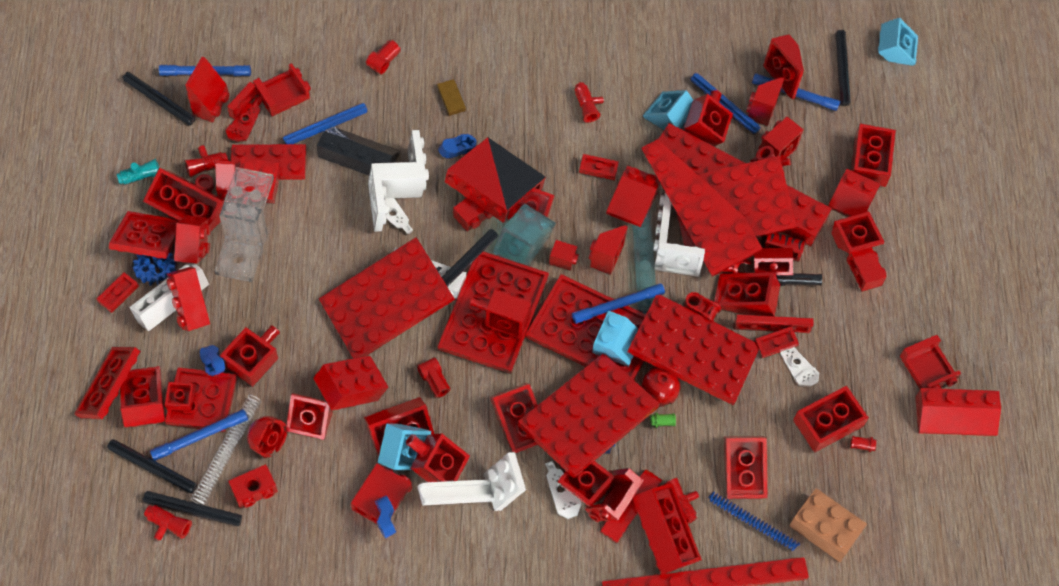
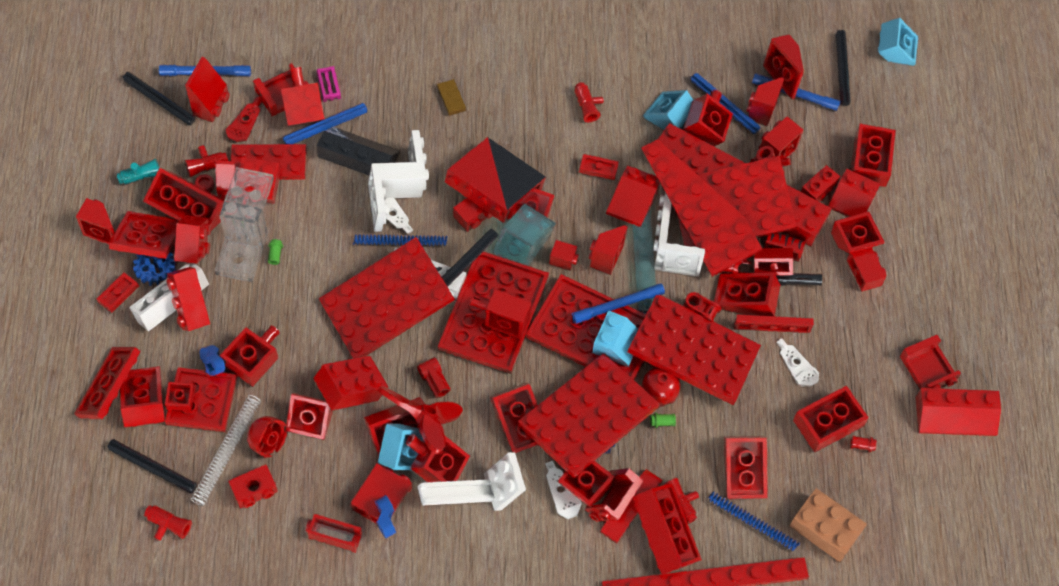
(95, 221): none -> red slope
(168, 448): blue piece -> none
(192, 508): black axle -> none
(241, 100): red tile -> none
(275, 251): none -> bright green pin
(301, 101): none -> red brick
(331, 95): none -> dark pink tile
(334, 532): none -> red window
(381, 59): red piece -> none
(390, 241): none -> blue piece
(428, 417): none -> red piece
(456, 146): blue piece -> none
(777, 342): red plate -> none
(821, 184): none -> red brick

